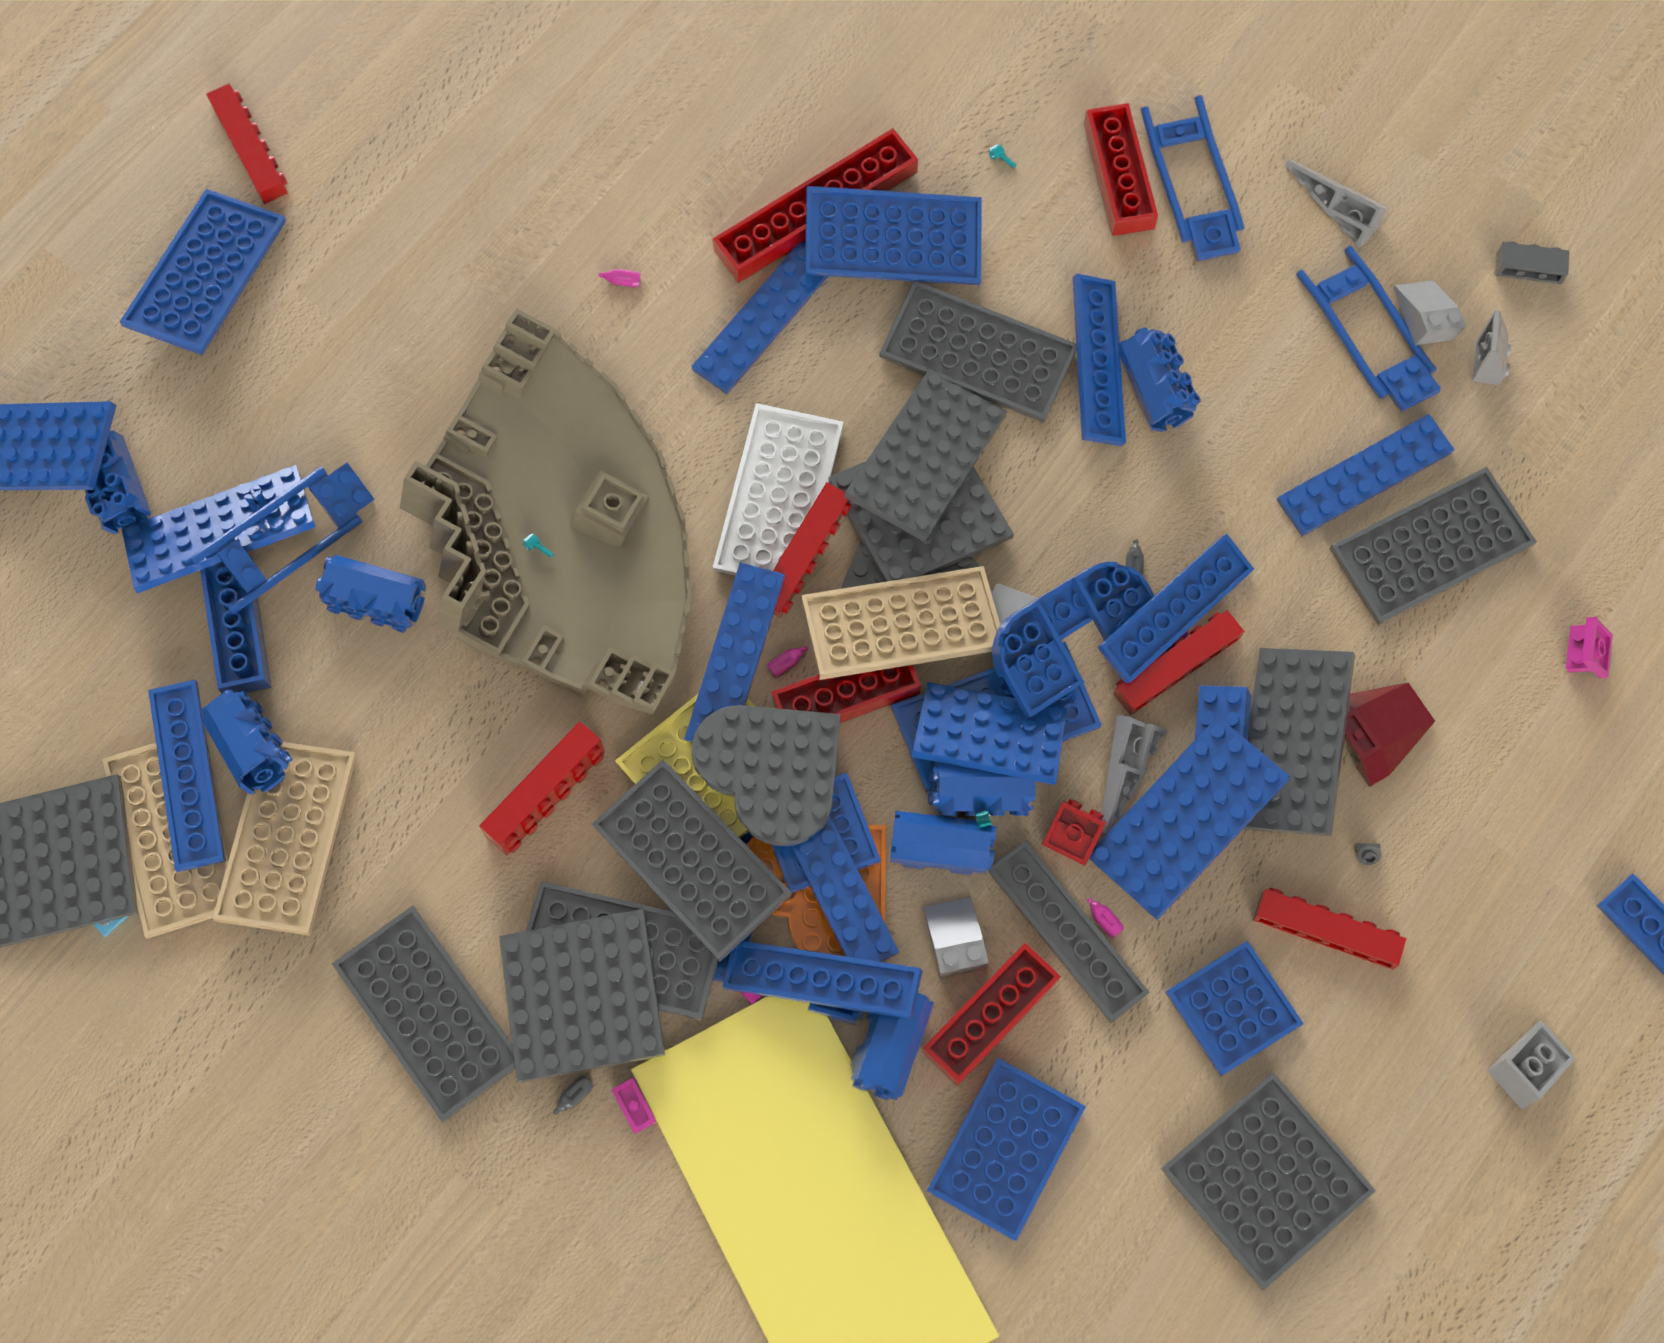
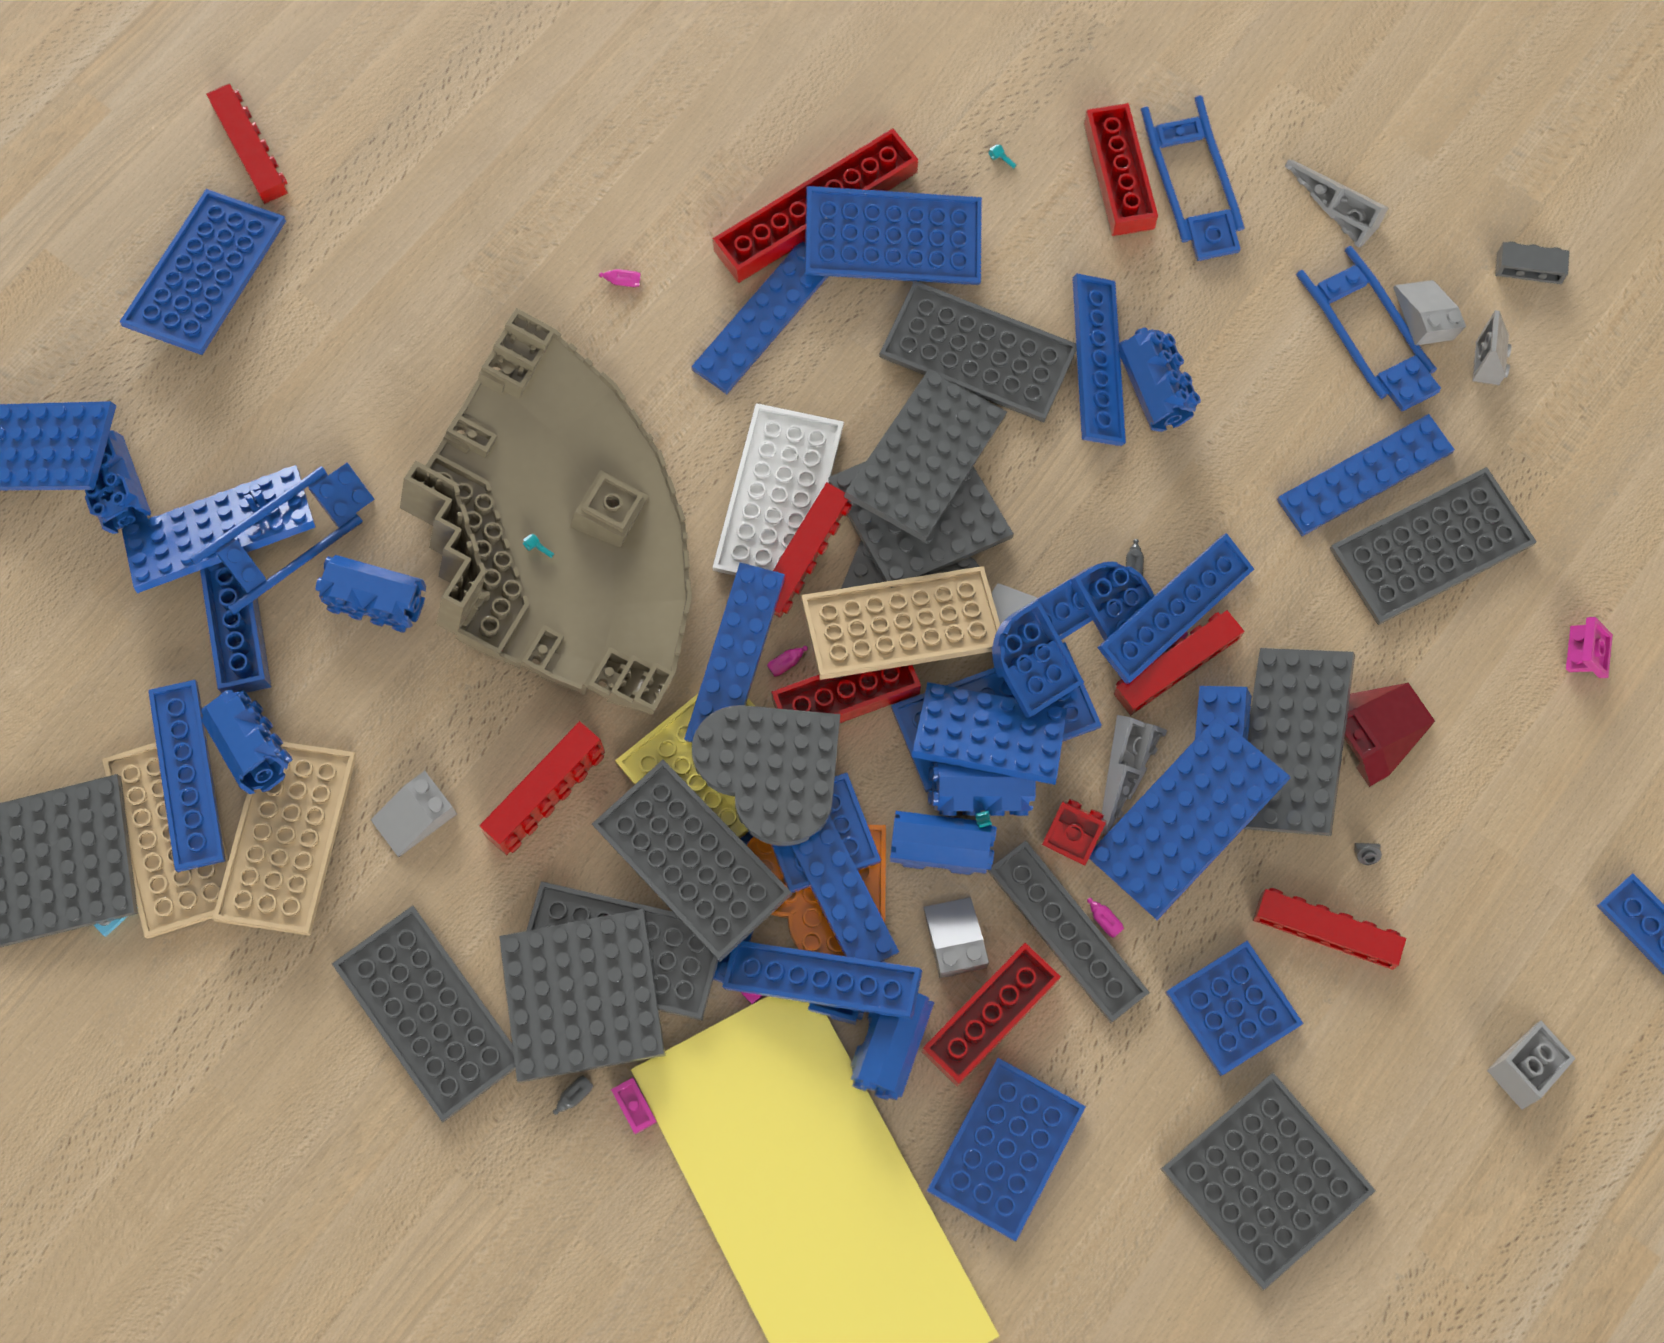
(413, 814): none -> light grey slope

